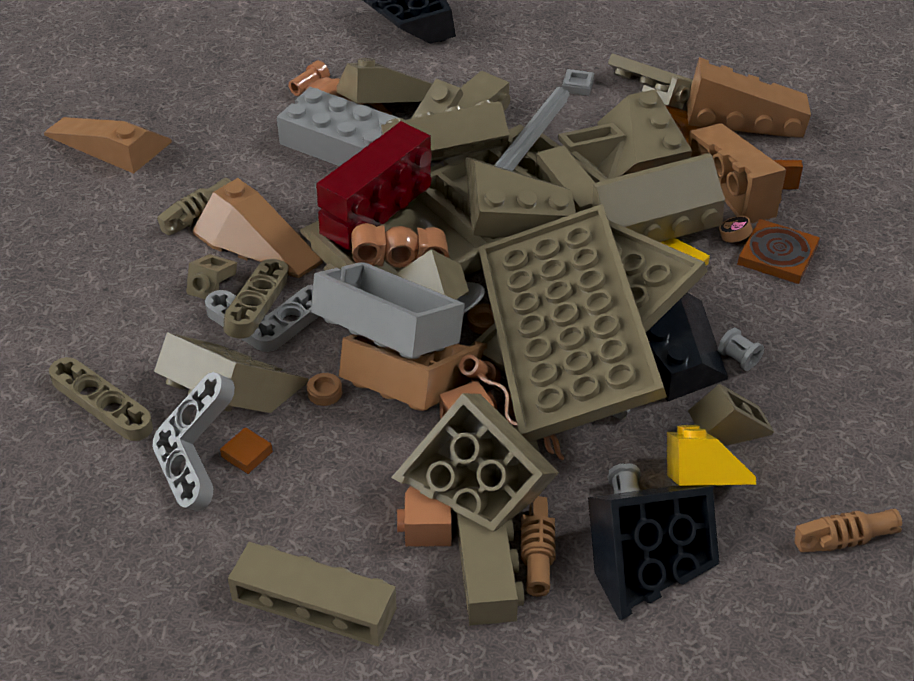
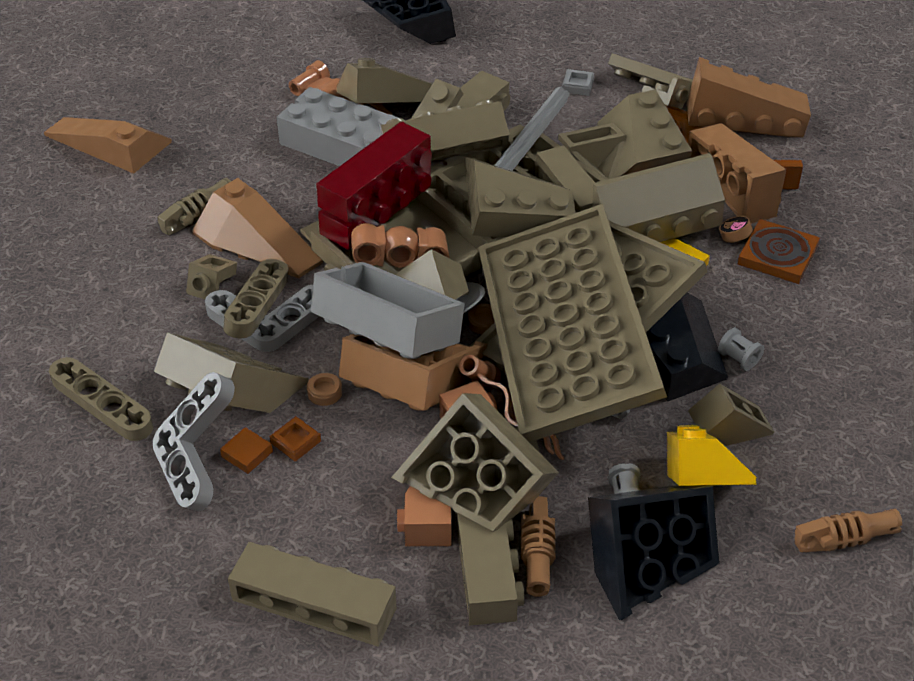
(295, 438): none -> dark orange tile

